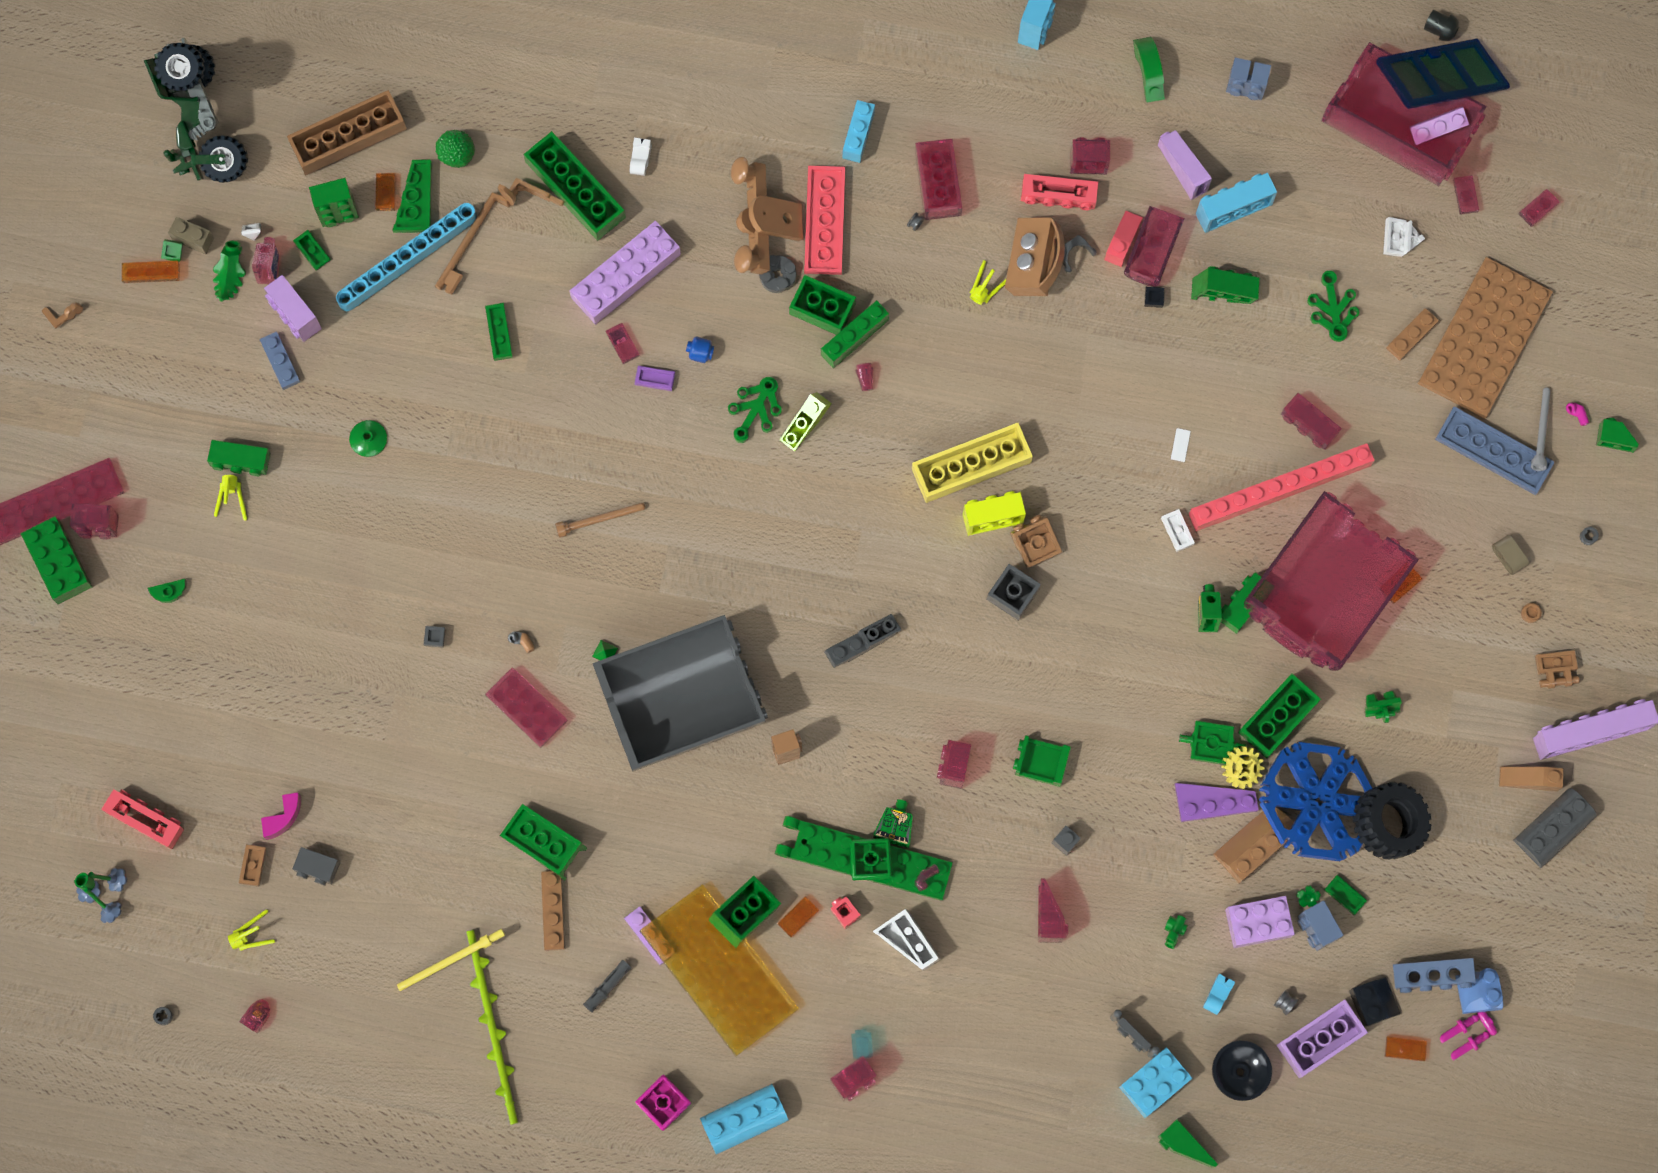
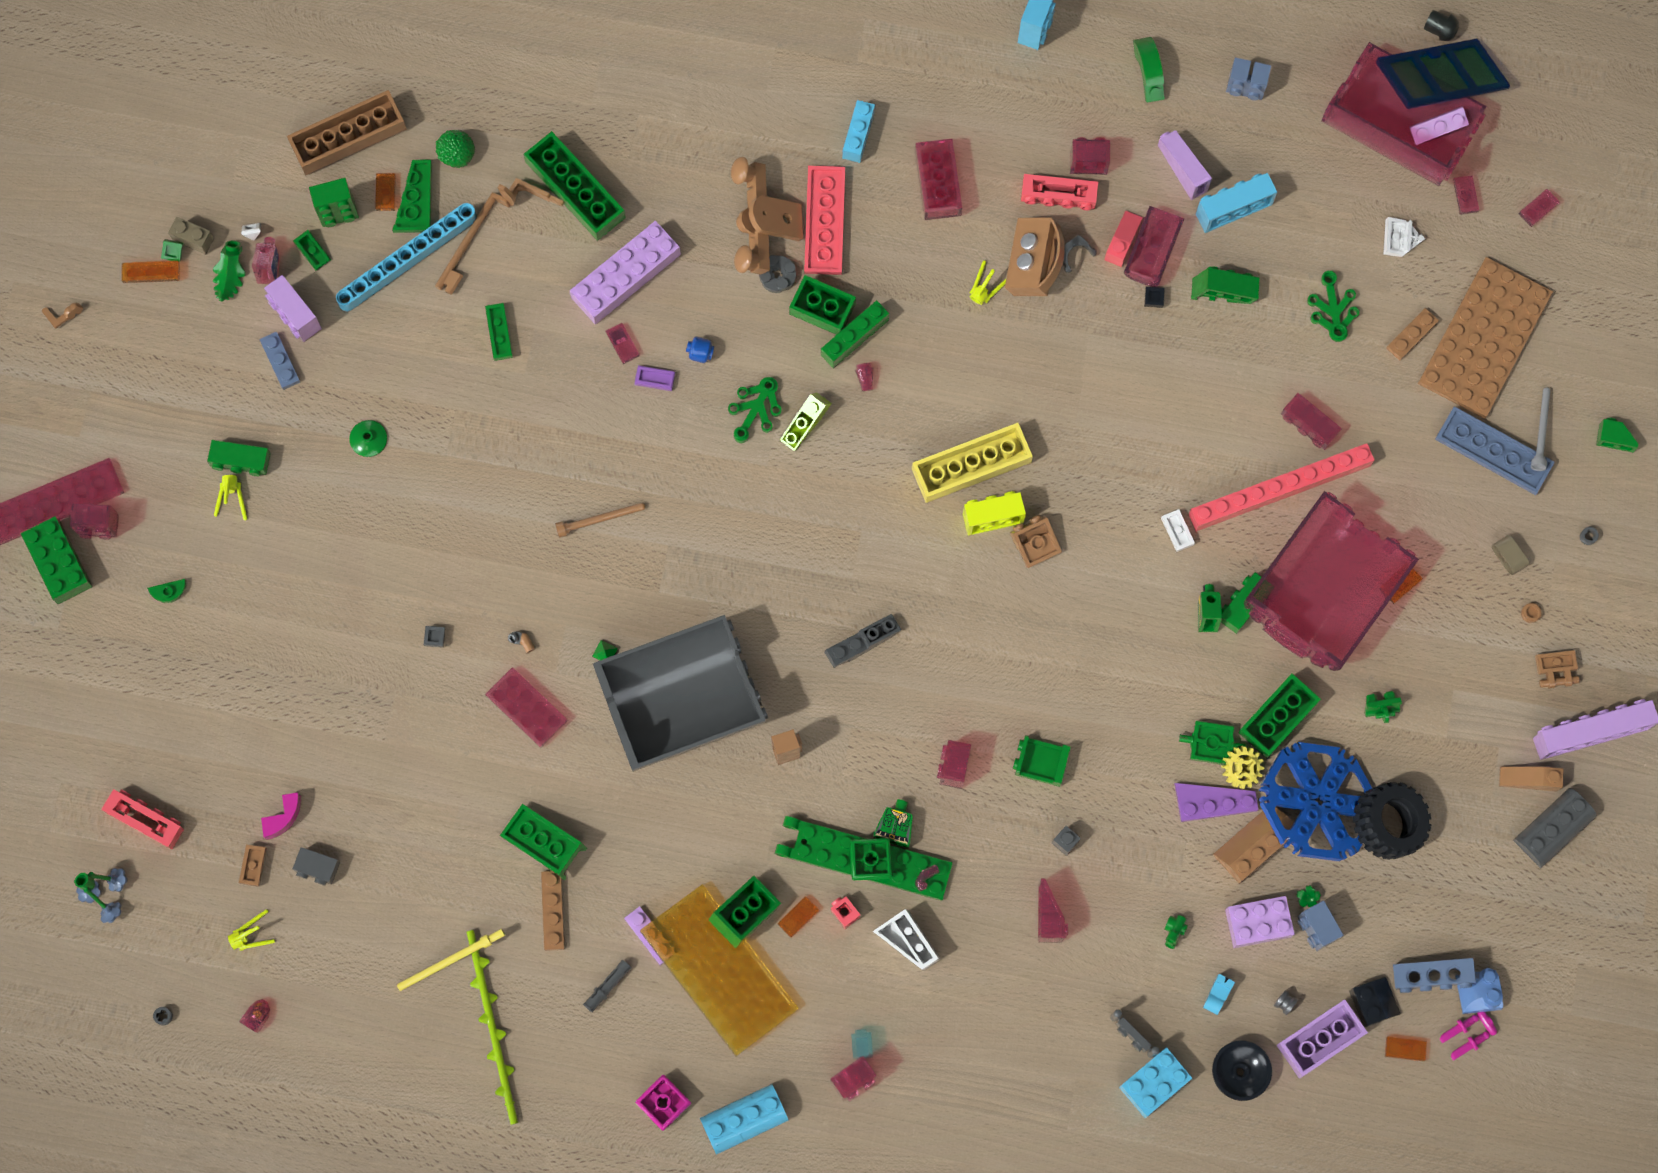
(181, 76): piece -> none
(640, 156): white leg -> none
(915, 222): dark grey bush -> none
(1013, 592): dark grey brick -> none
(1180, 445): white sticker -> none
(1181, 1142): green slope -> none
(1345, 895): green tile -> none
(1578, 411): dark pink arm -> none

